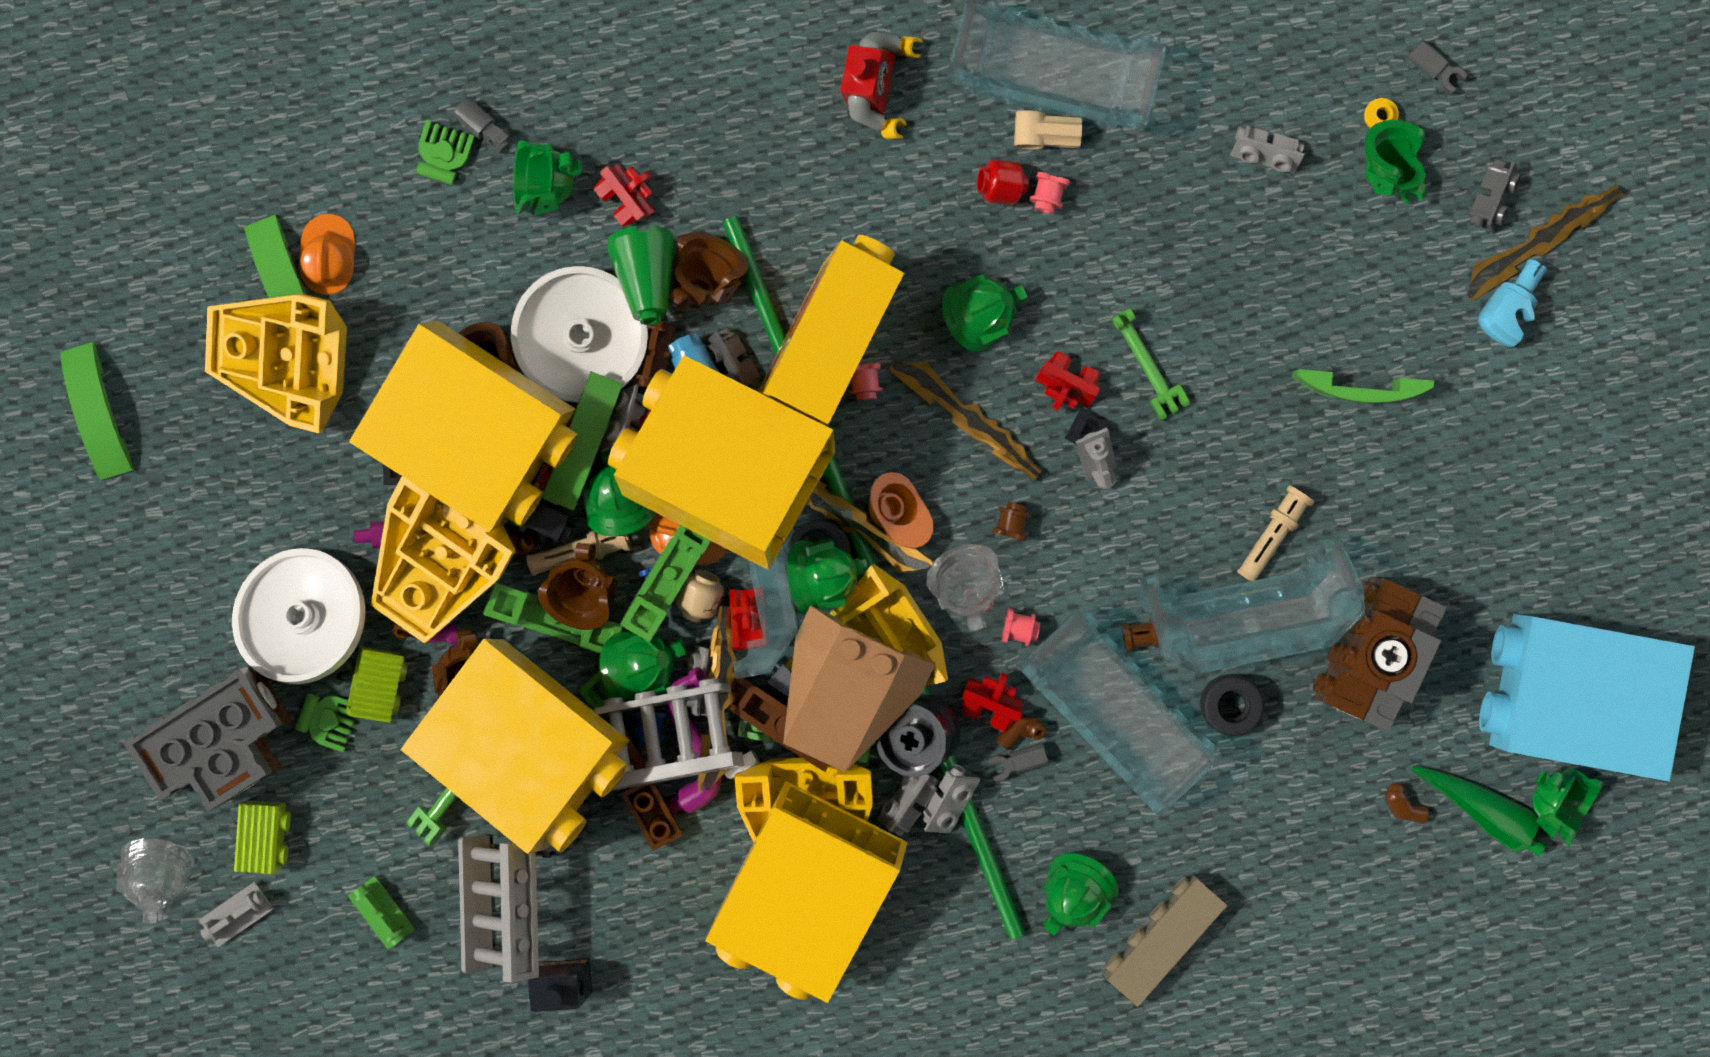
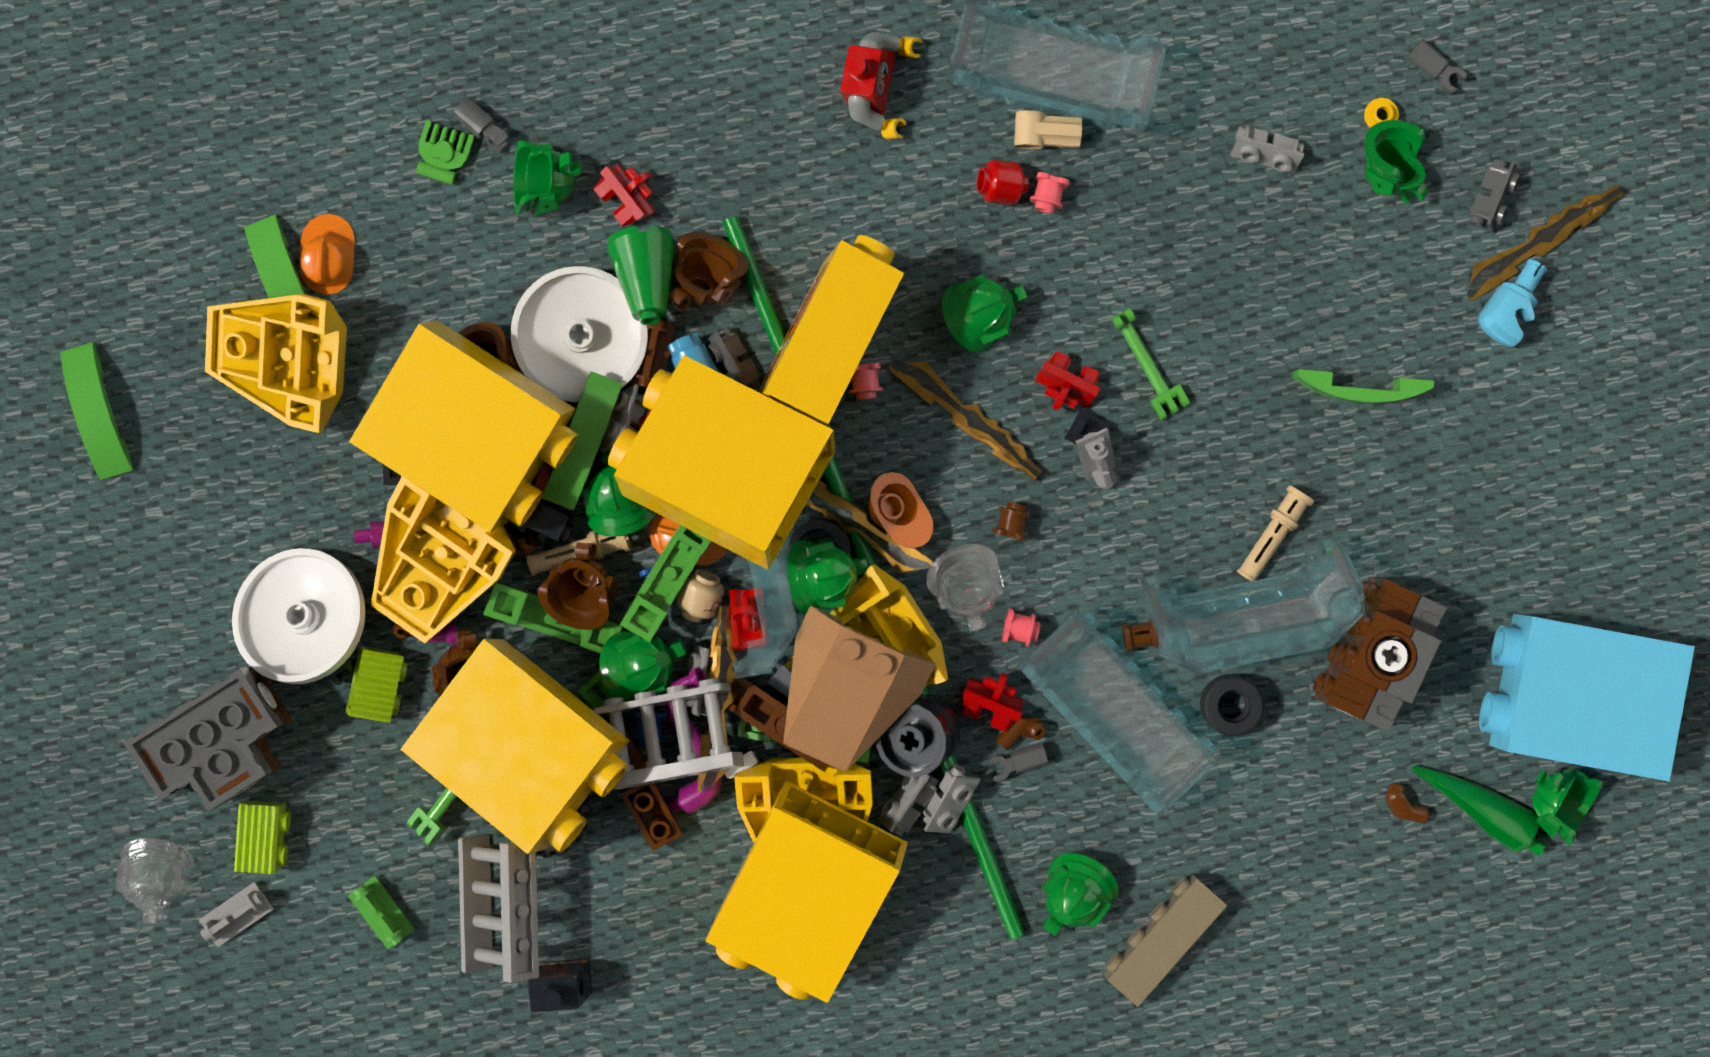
(322, 718): bright green piece -> none

